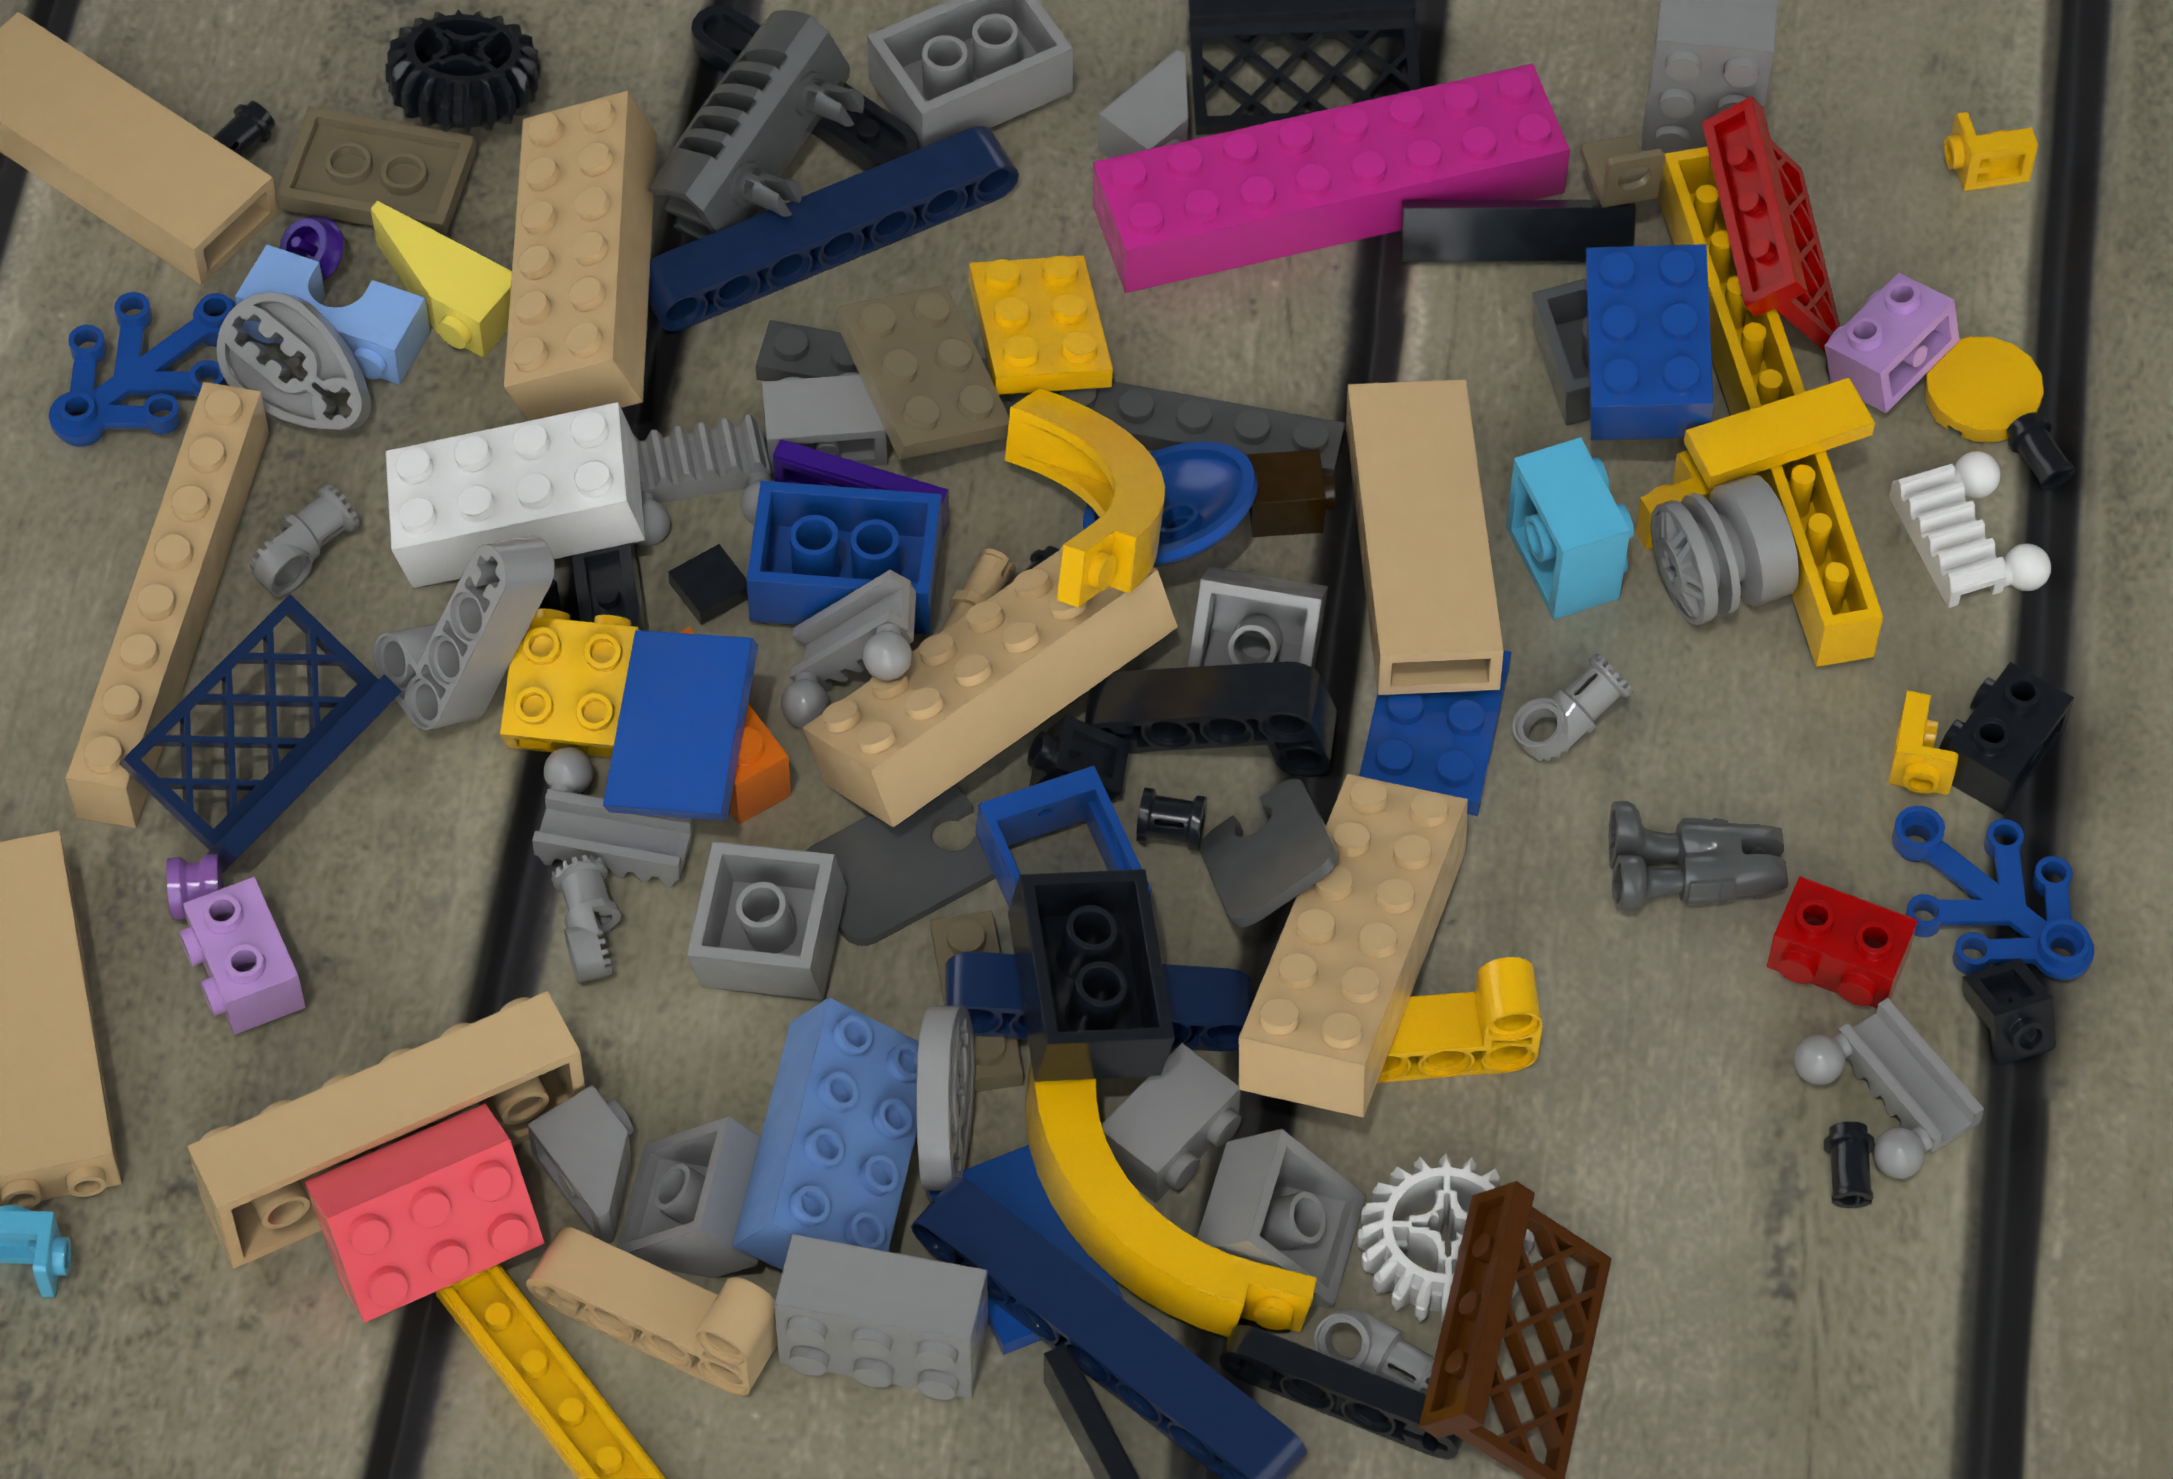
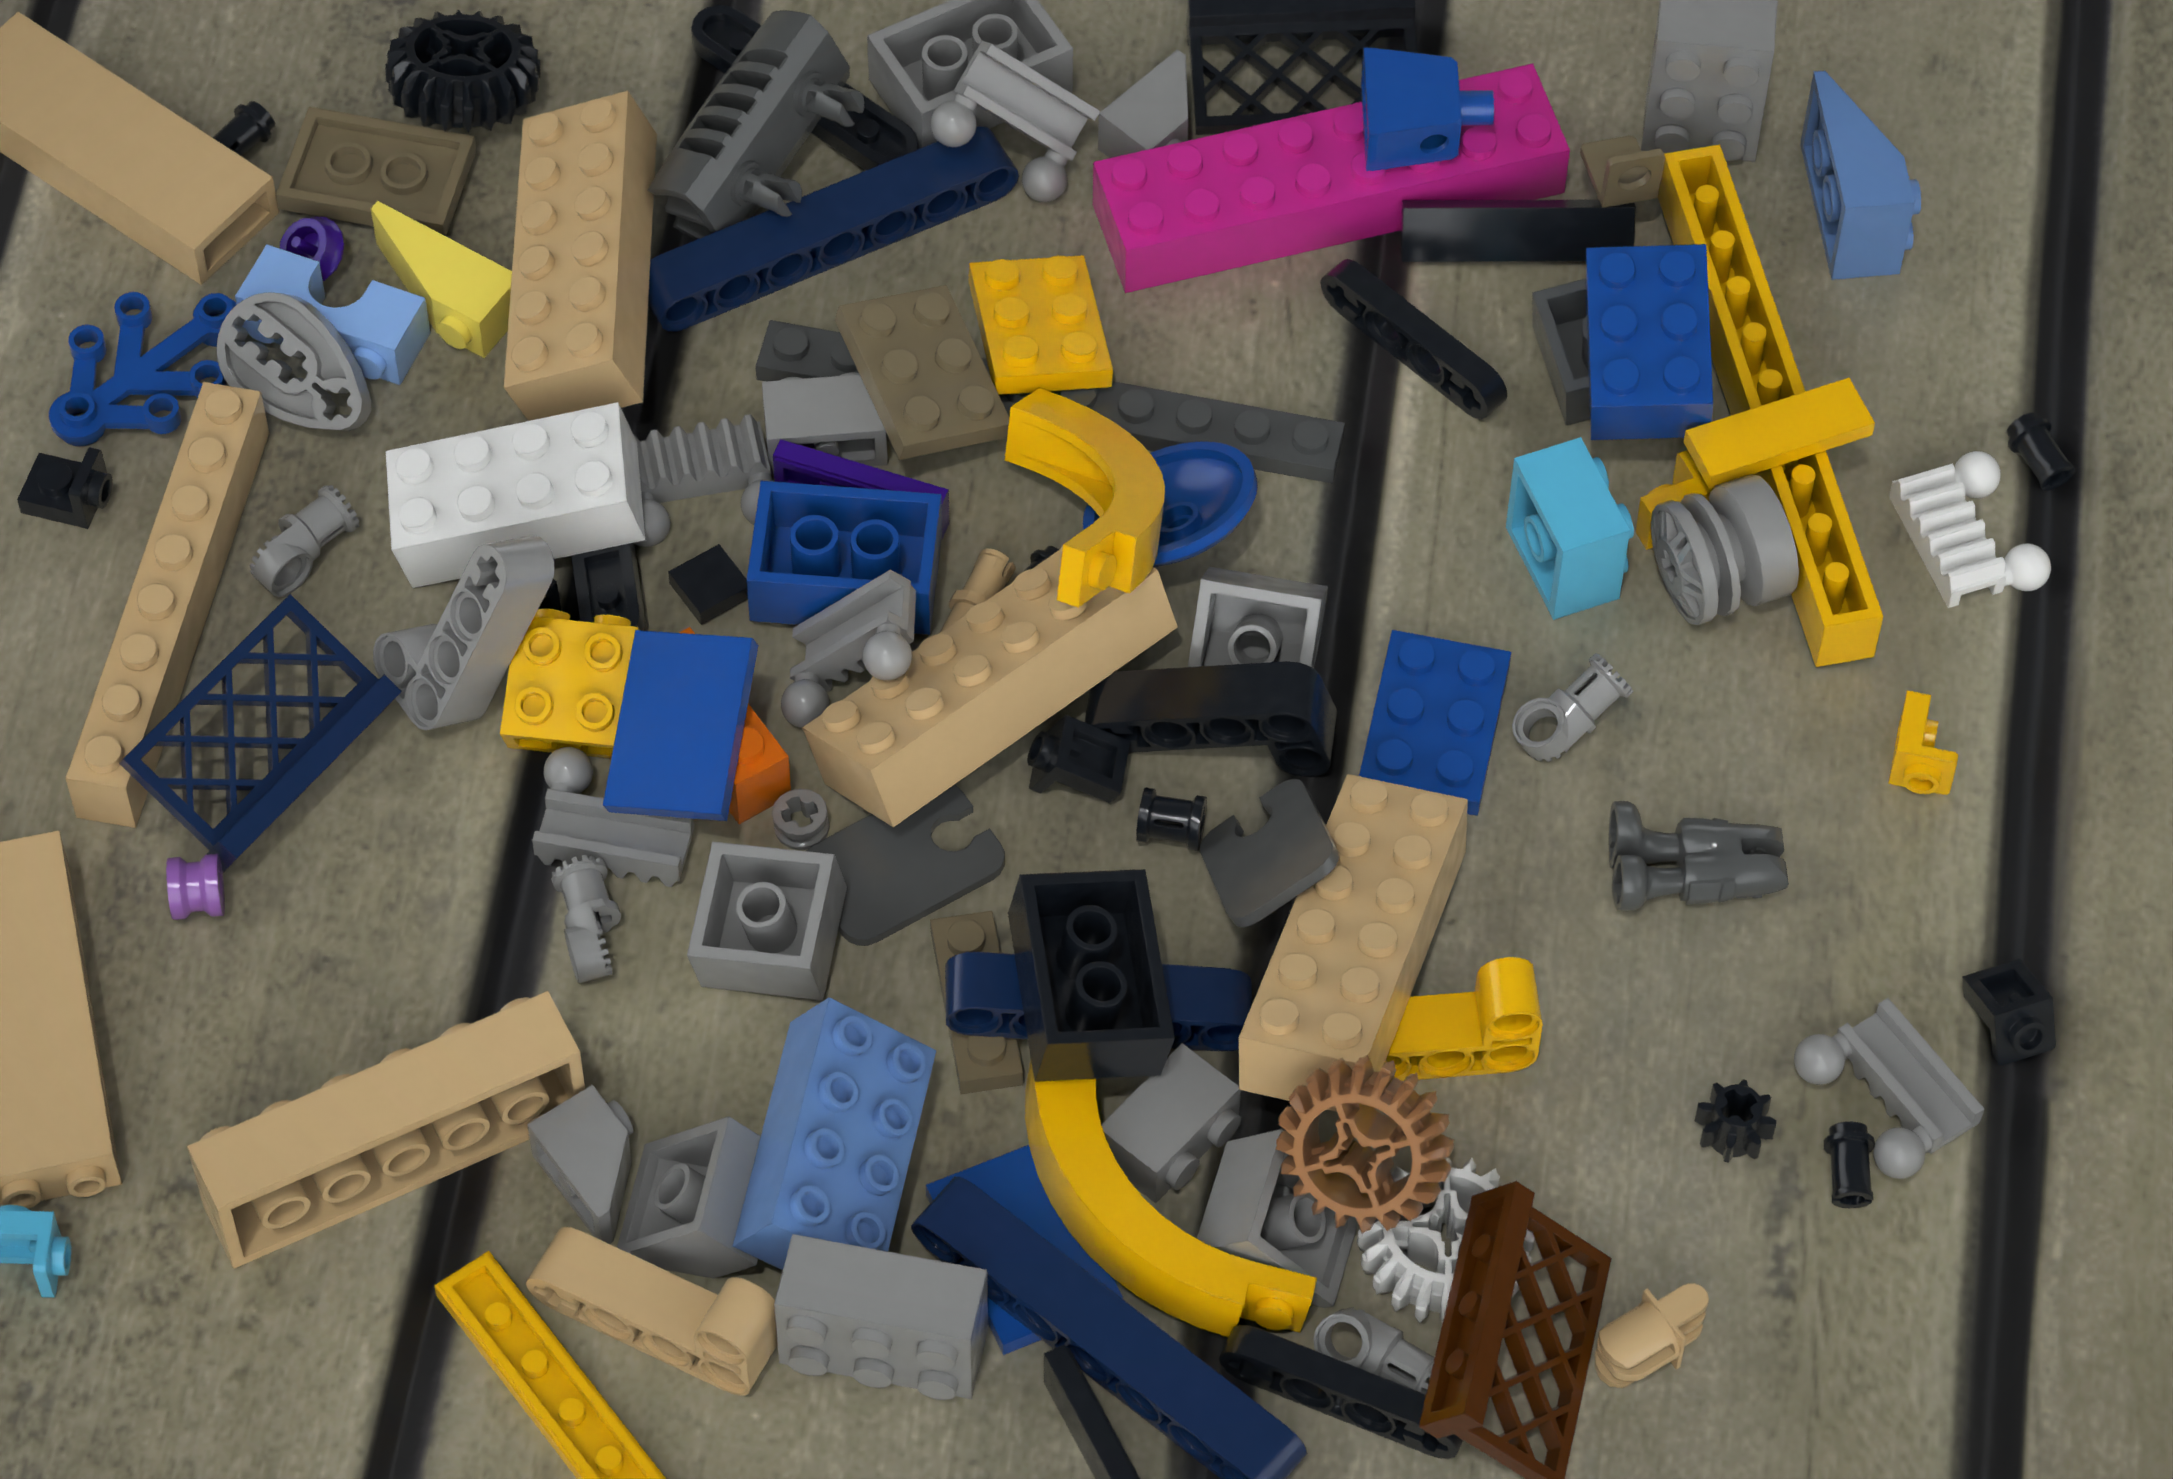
(66, 488): none -> black bracket
(242, 955): lavender brick -> none
(425, 1212): coral brick -> none
(812, 807): none -> light grey bush
(944, 1094): light grey piece -> none
(1024, 102): none -> light grey gear
(1046, 809): blue window -> none
(1290, 493): dark brown brick -> none
(1372, 1189): none -> medium nougat gear
(1414, 339): none -> black beam
(1415, 108): none -> blue torso
(1423, 538): tan brick -> none
(1650, 1335): none -> tan arm
(1735, 1120): none -> black gear
(1770, 222): red fence -> none
(1841, 943): red brick -> none
(1856, 185): none -> medium blue slope
(1893, 341): lavender brick -> none
(1983, 388): yellow tile -> none
(1989, 158): yellow bracket -> none
(1996, 902): blue plant -> none
(2006, 735): black brick -> none

